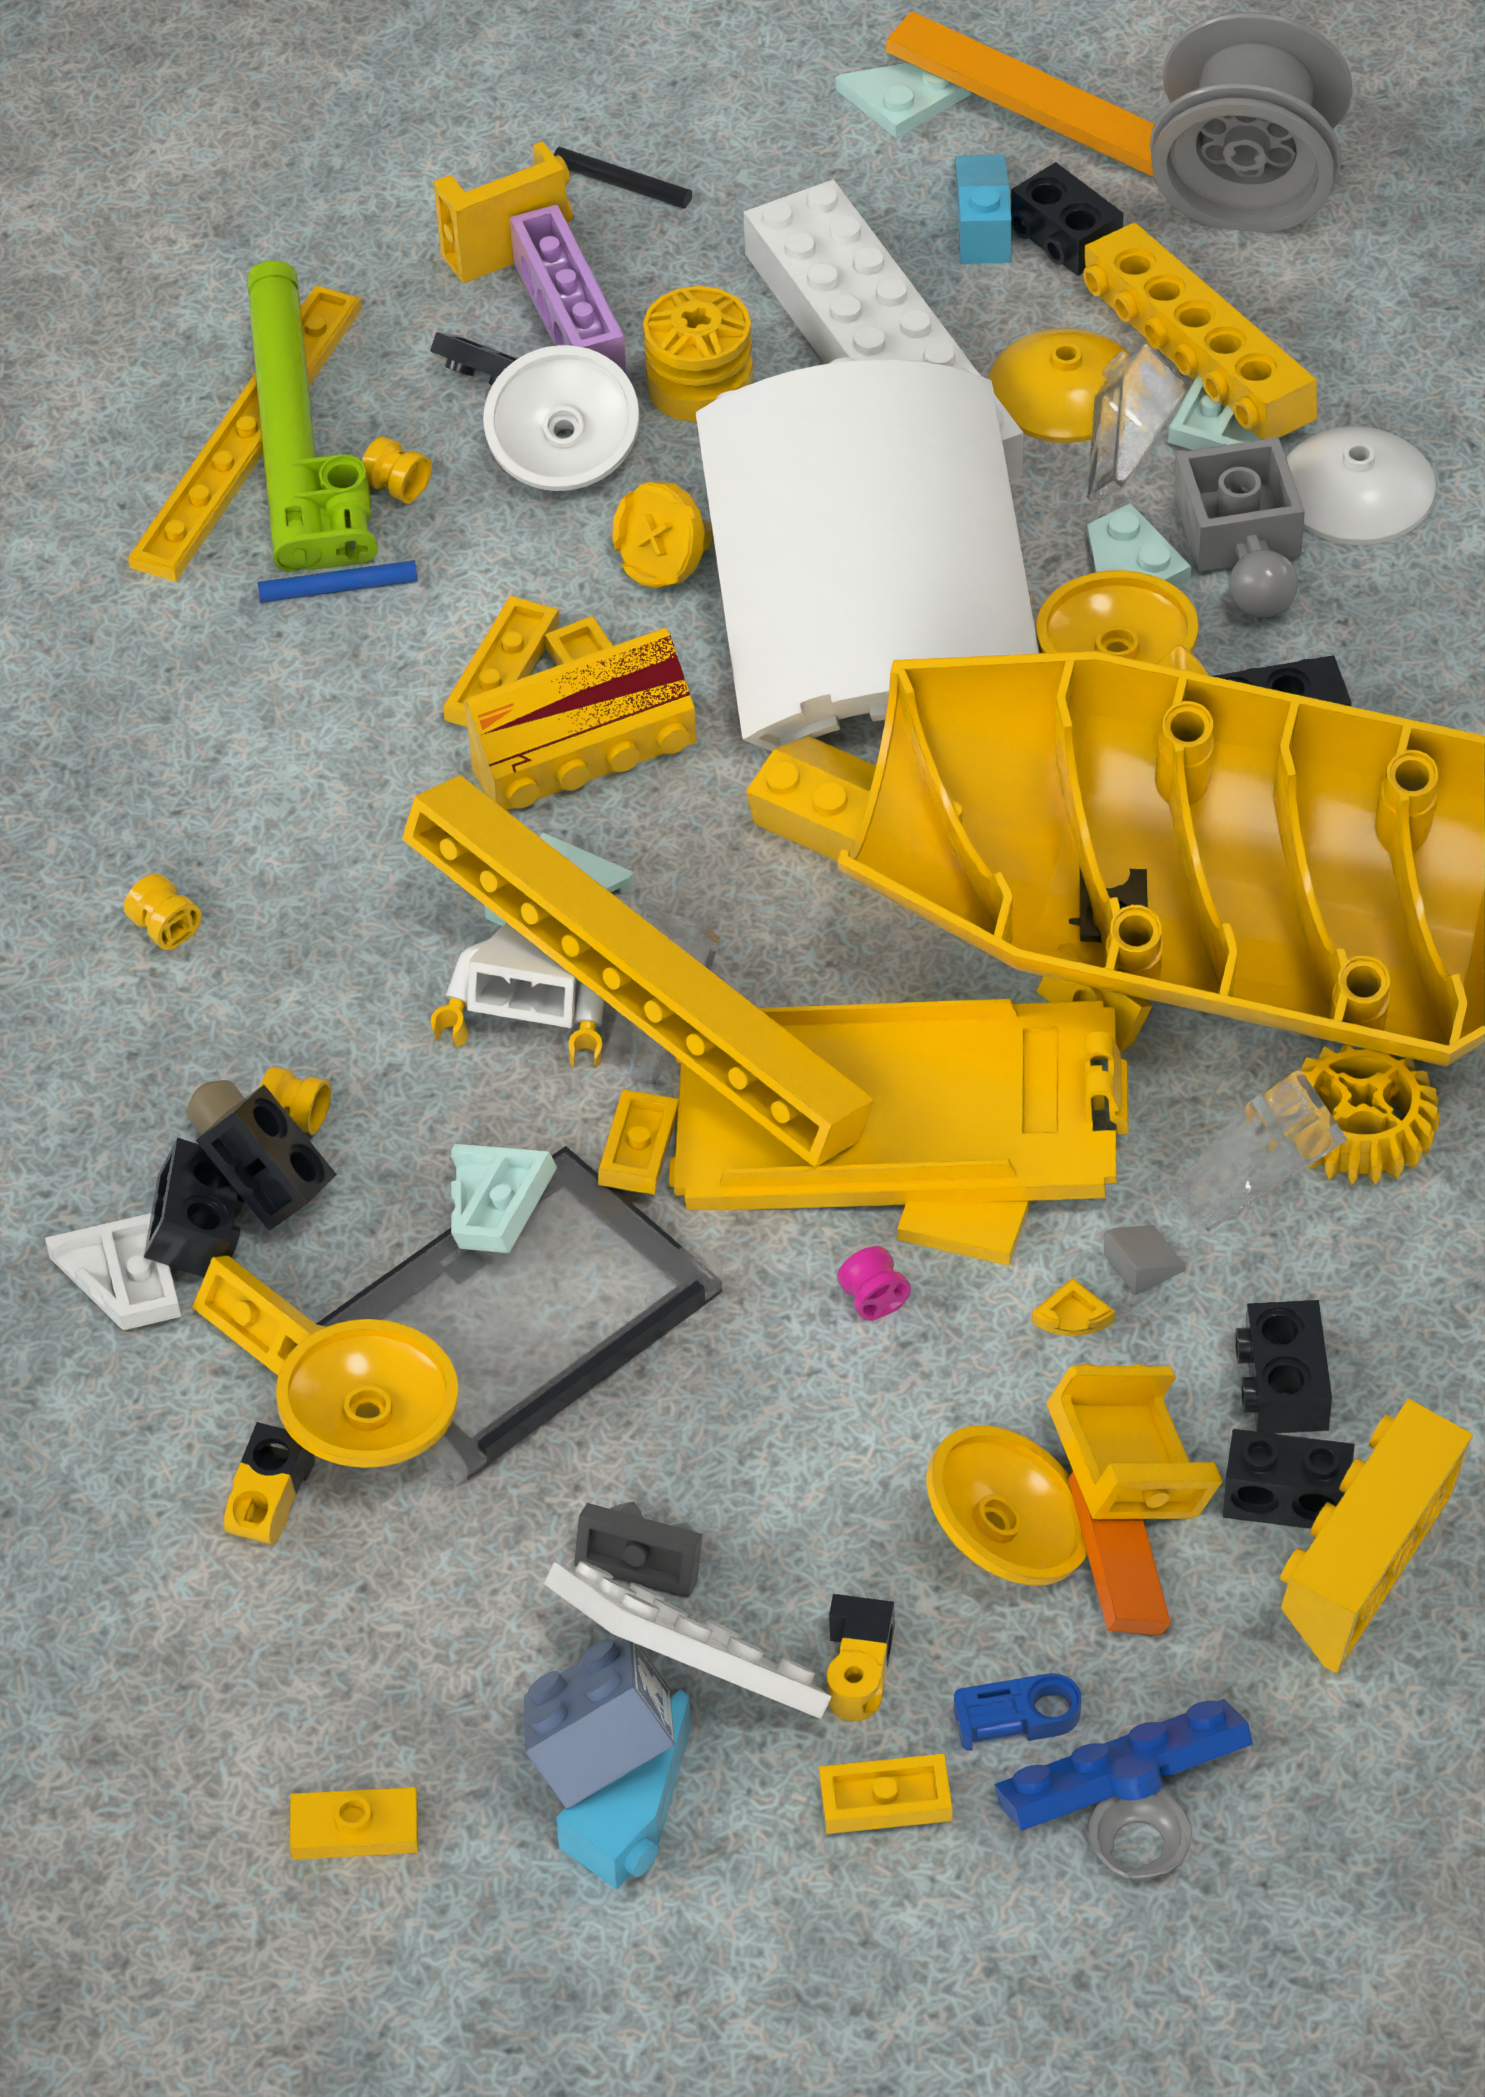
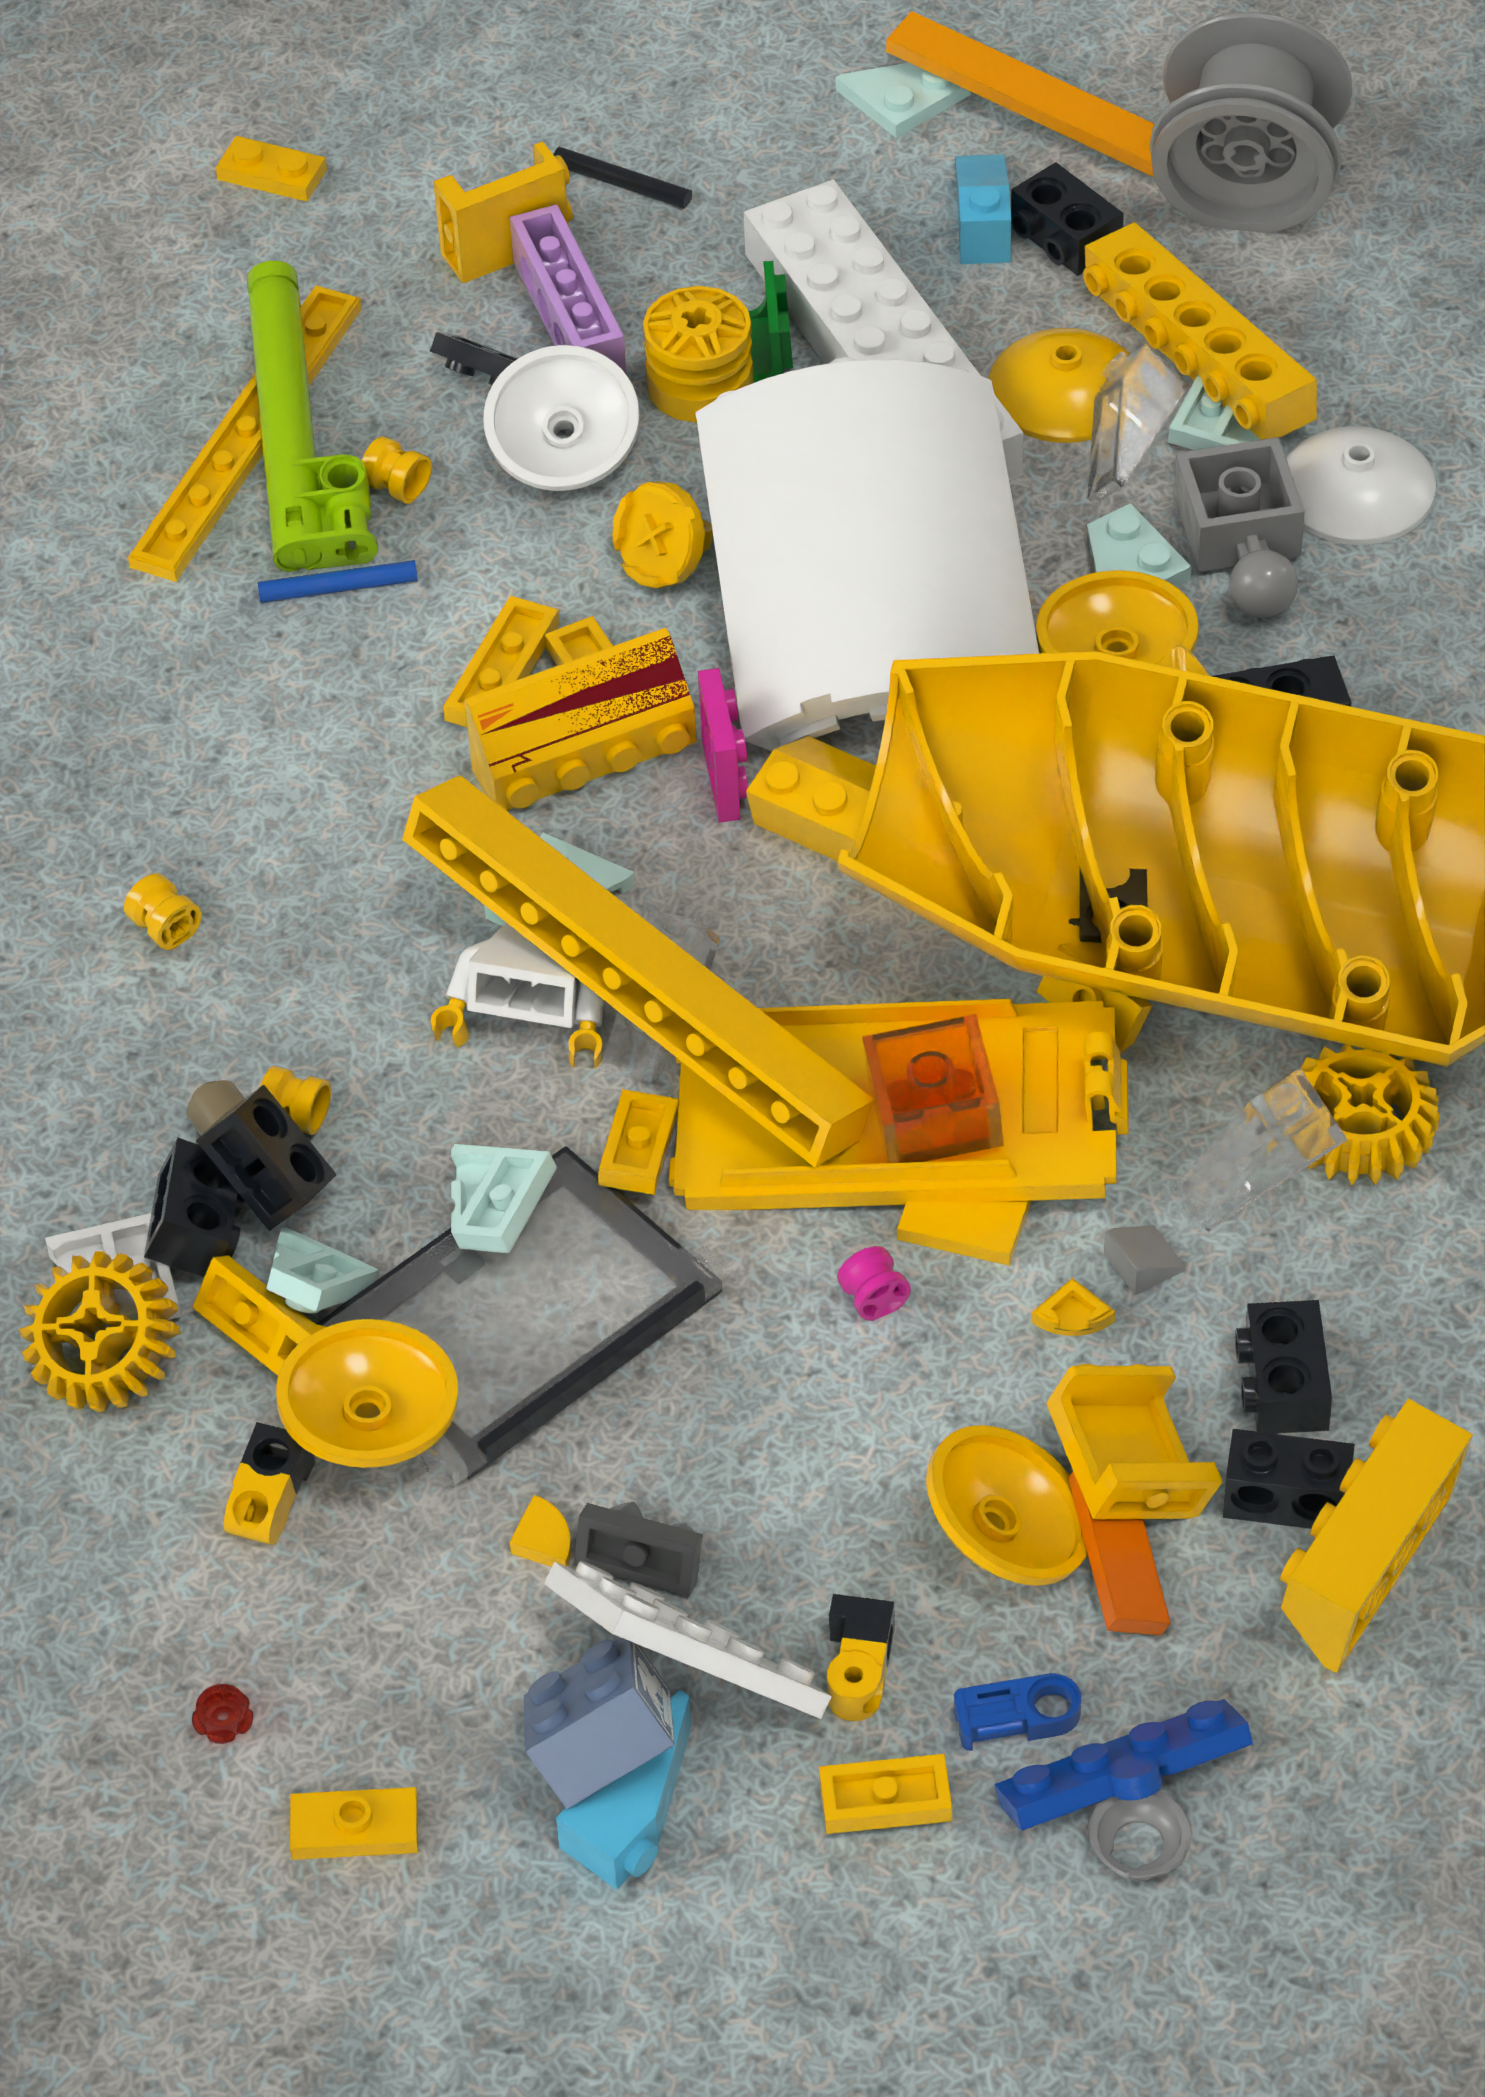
(95, 1287): none -> yellow gear
(218, 1700): none -> clear red plate
(271, 168): none -> yellow plate
(315, 1274): none -> light aqua wing
(542, 1535): none -> yellow tile
(722, 744): none -> dark pink plate
(771, 328): none -> green piece
(933, 1090): none -> clear orange brick

